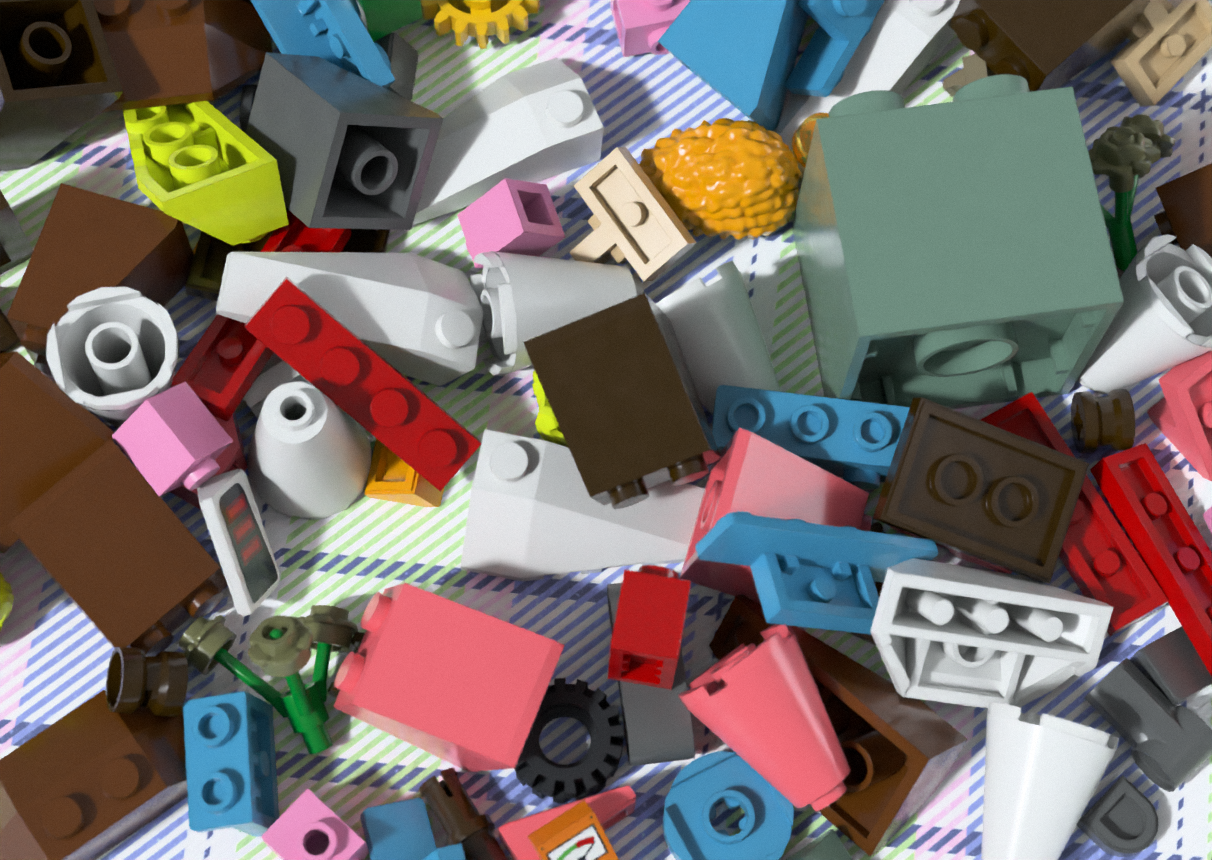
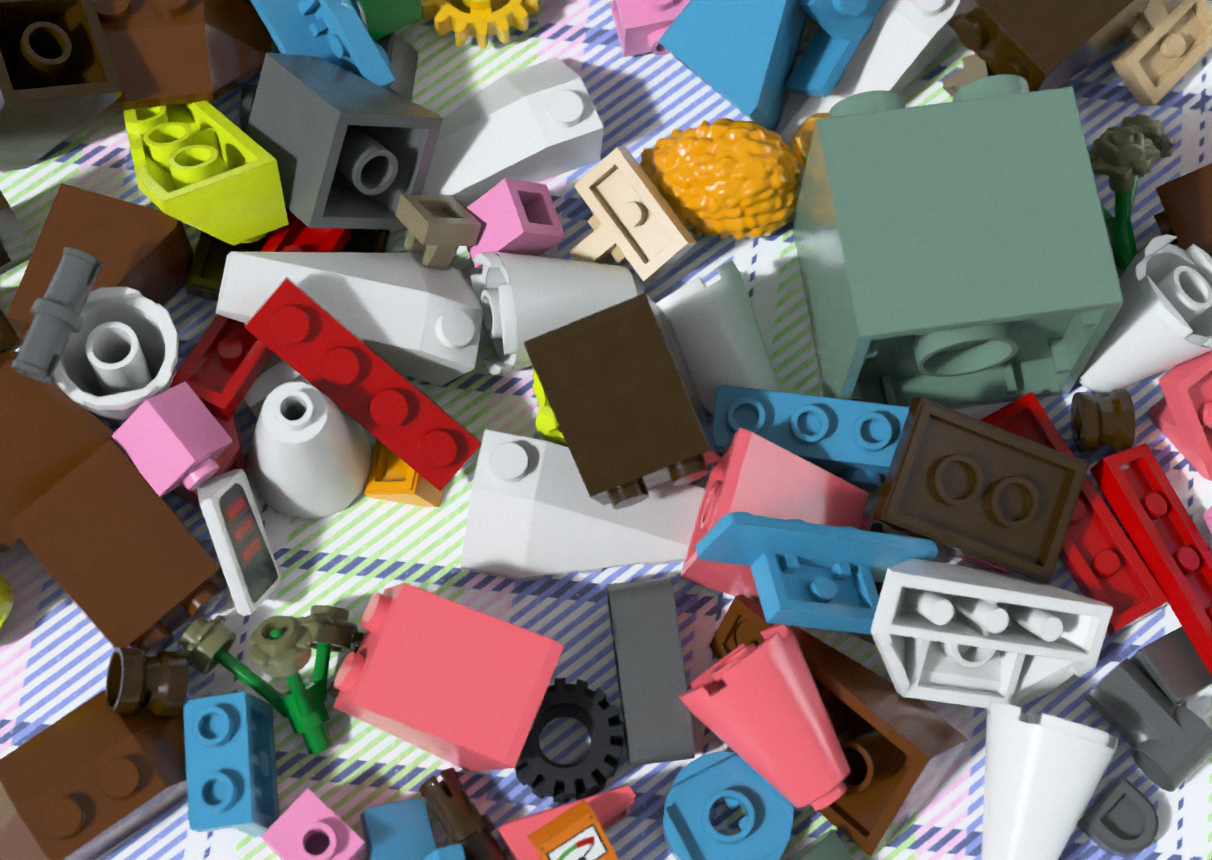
(57, 315): none -> dark grey pin
(436, 226): none -> dark tan tile
(648, 627): red brick -> none

